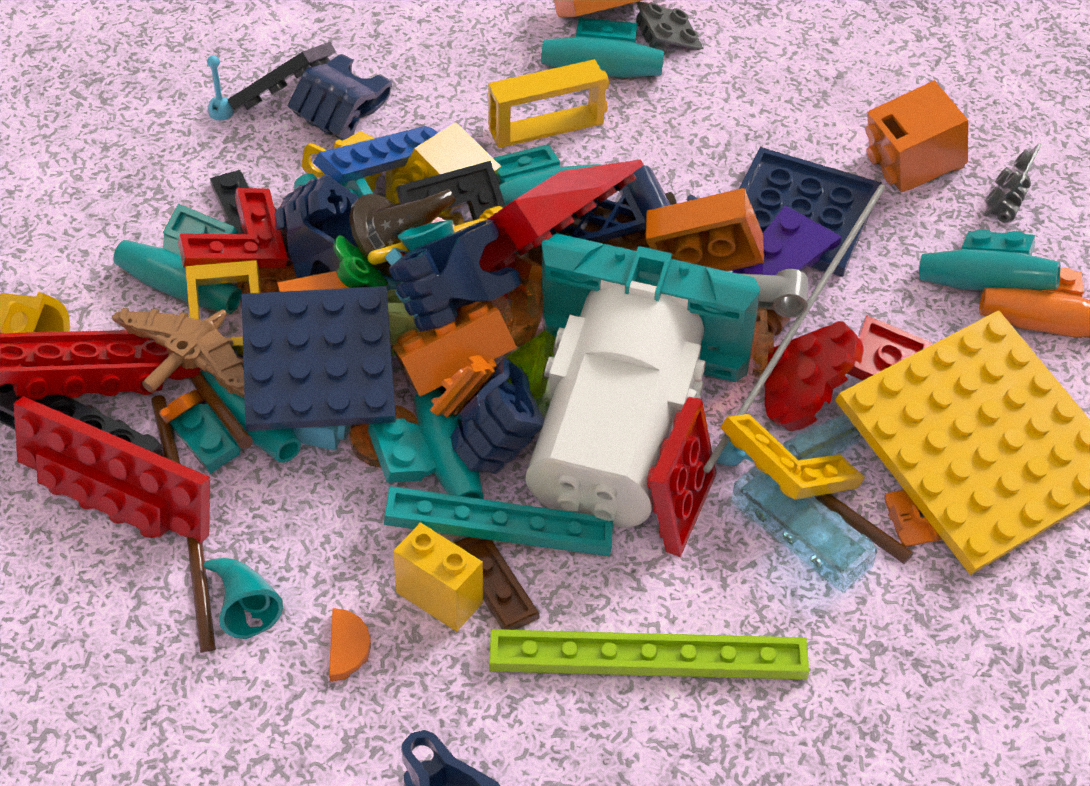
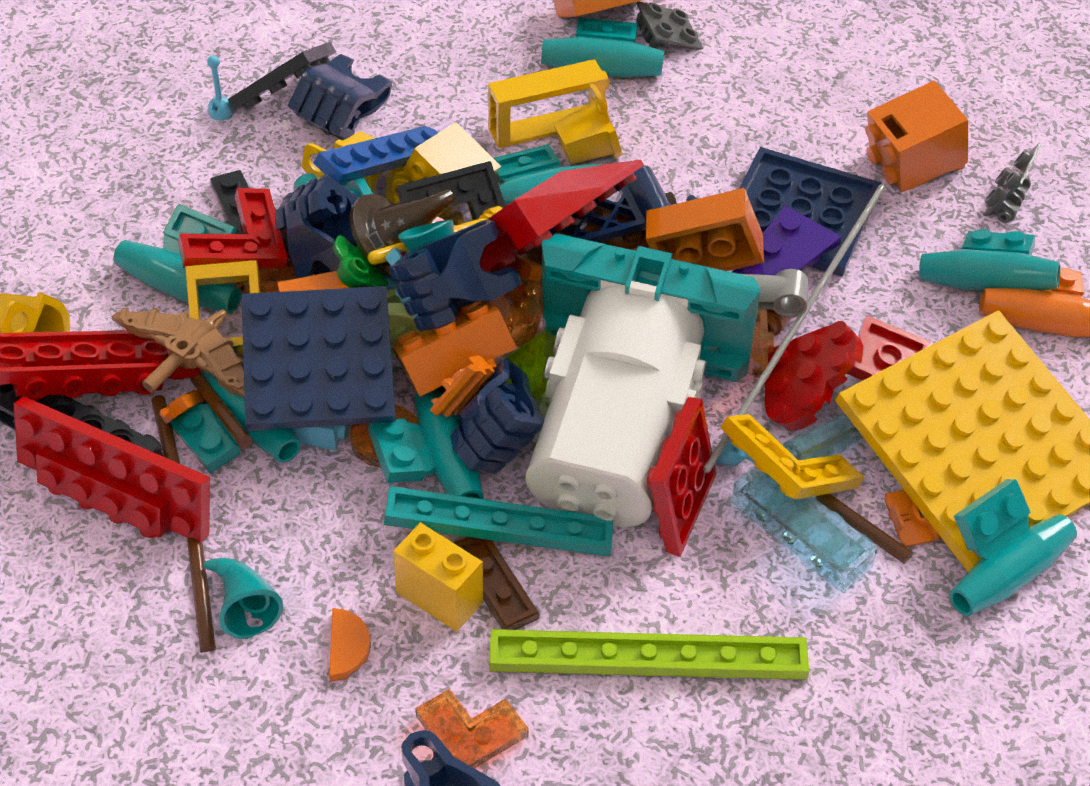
(473, 738): none -> clear orange plate
(588, 132): none -> yellow container
(1008, 548): none -> teal plate

